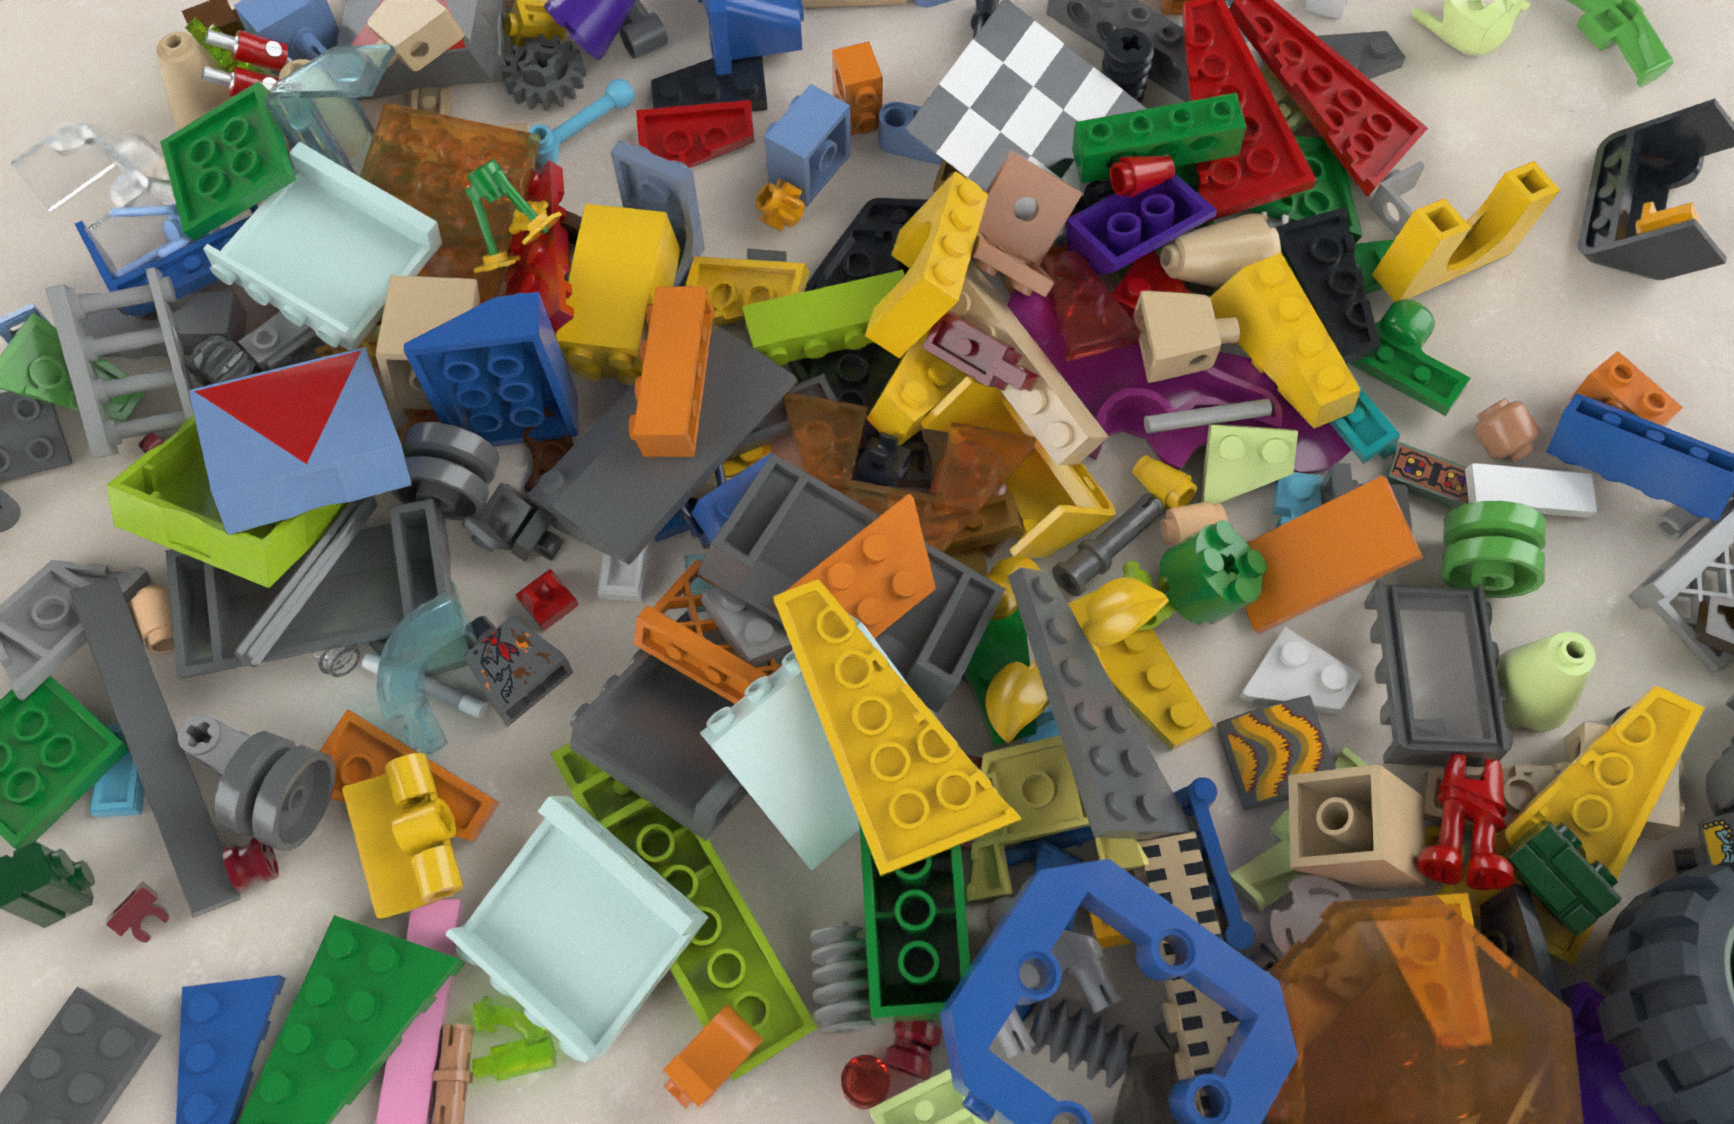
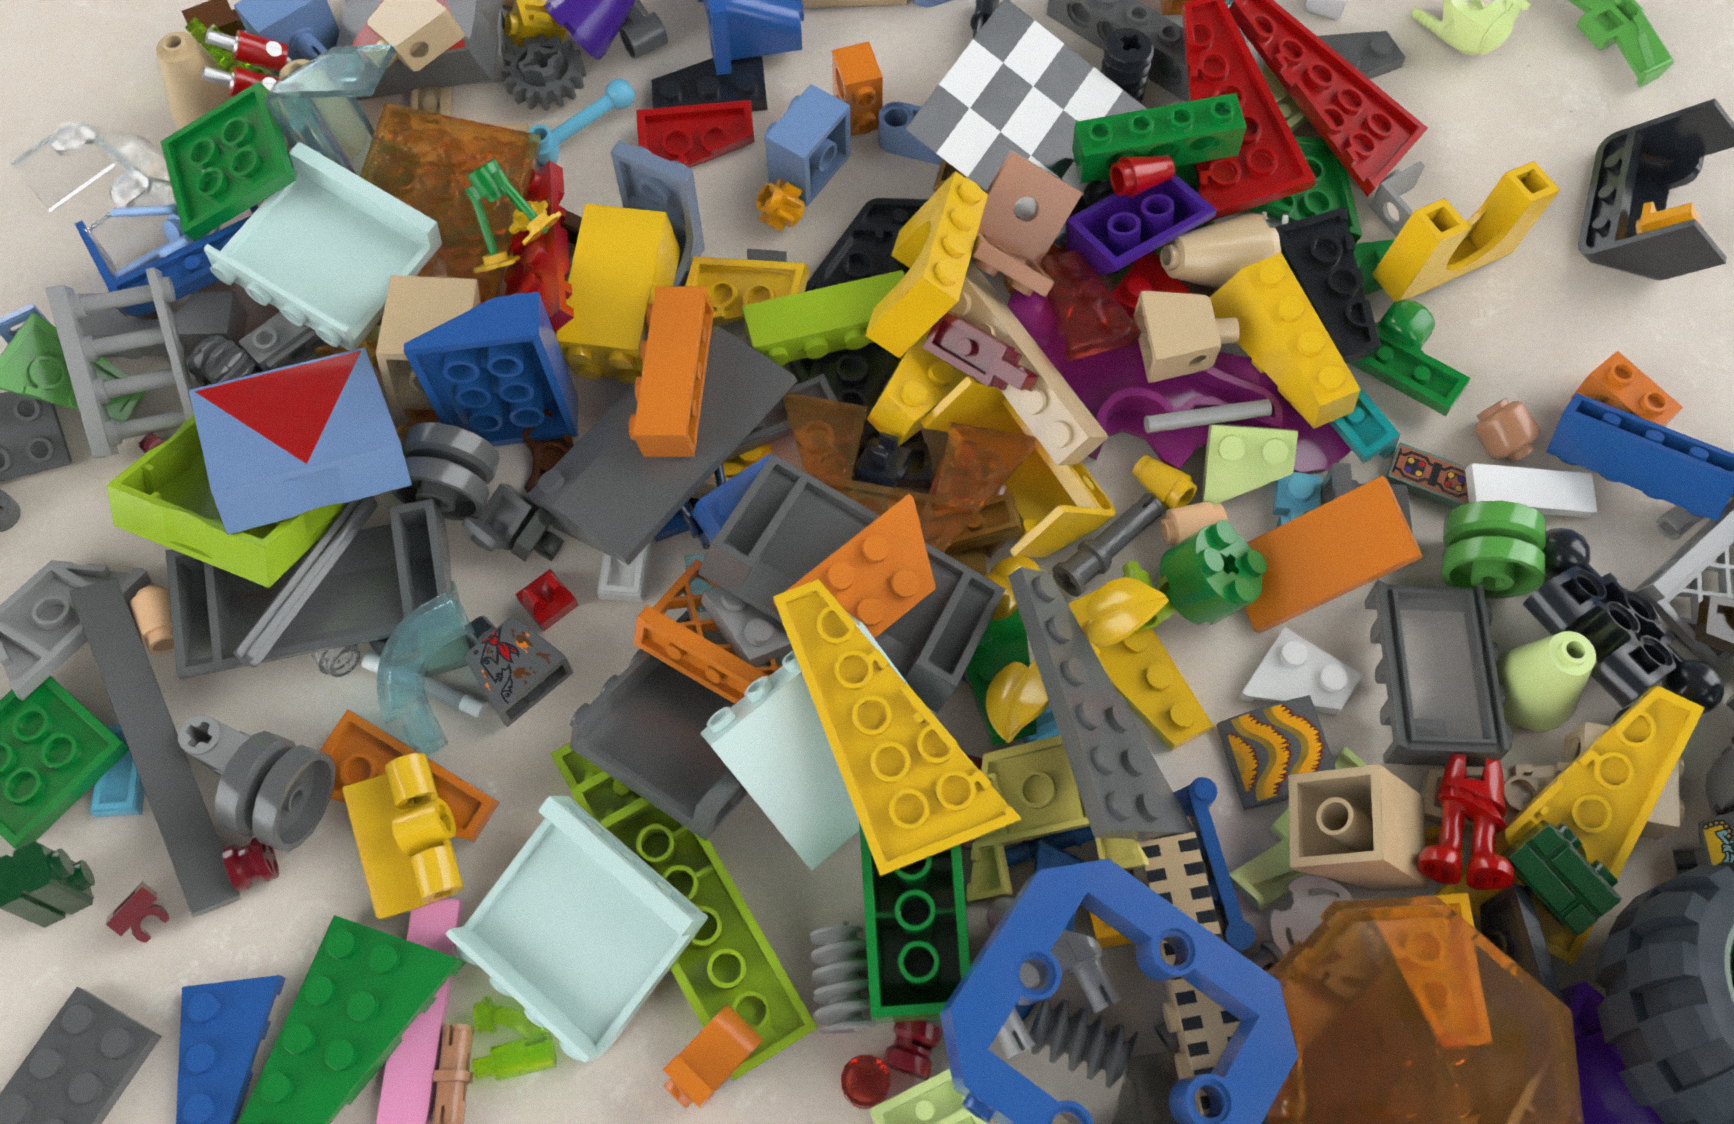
(1621, 626): none -> black connector

